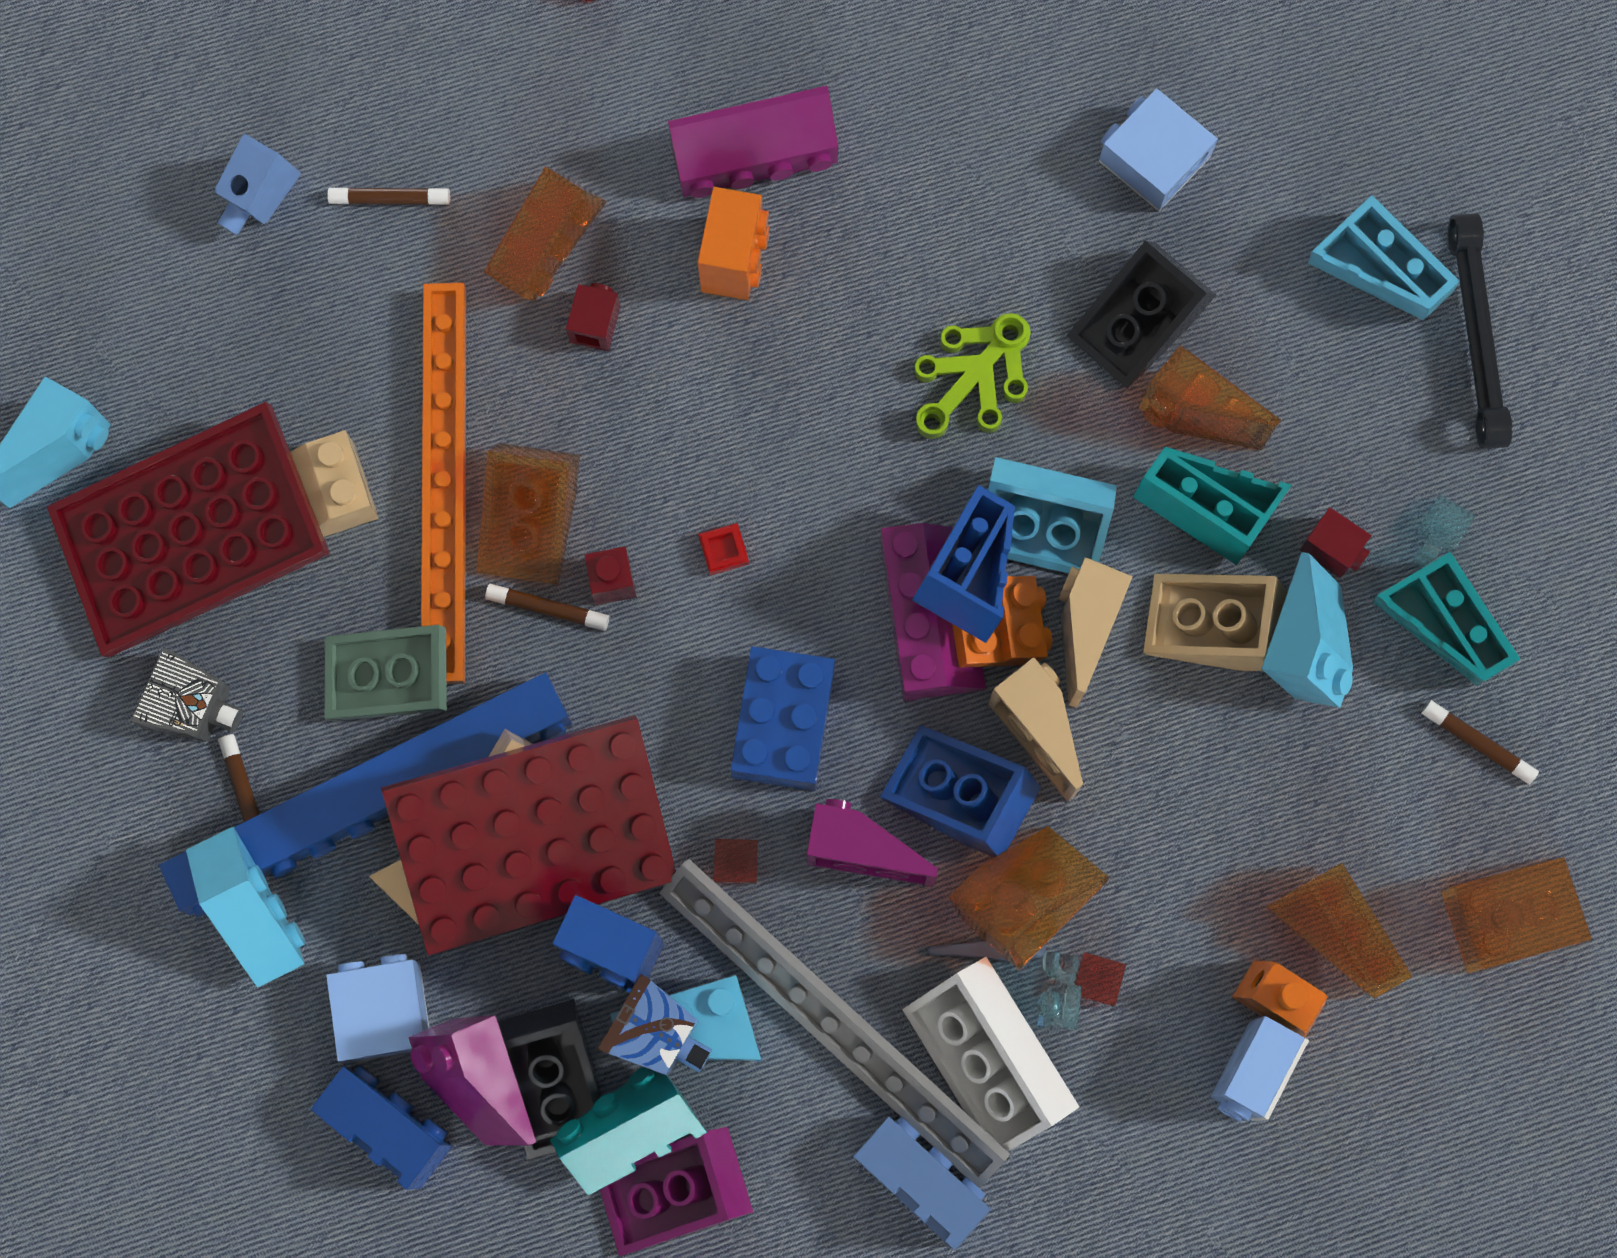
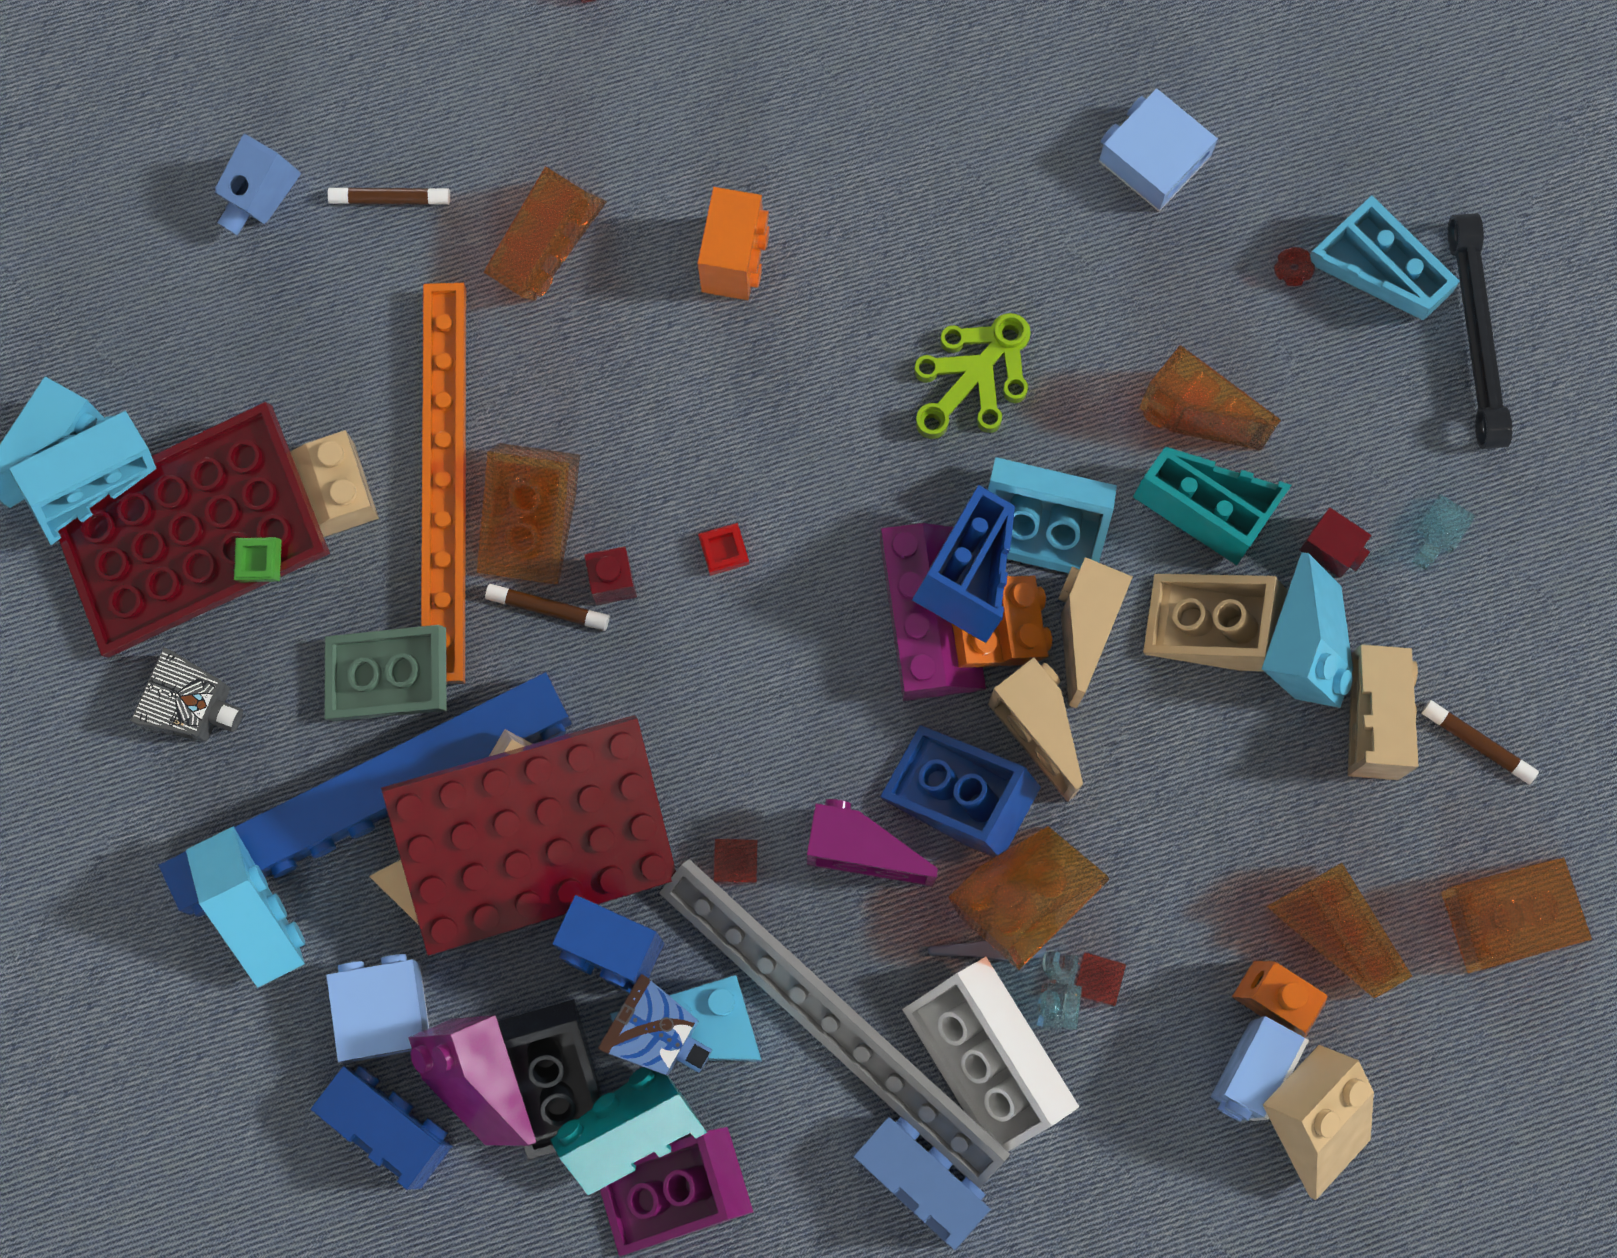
(81, 472): none -> medium azure wedge
(238, 777): reddish brown bar -> none
(257, 559): none -> bright green tile
(593, 316): dark red brick -> none
(754, 142): magenta slope -> none
(783, 718): blue brick -> none
(1141, 313): black slope -> none
(1294, 256): none -> clear red plate
(1322, 1116): none -> tan slope
(1382, 713): none -> tan wedge
(1450, 619): teal wedge -> none

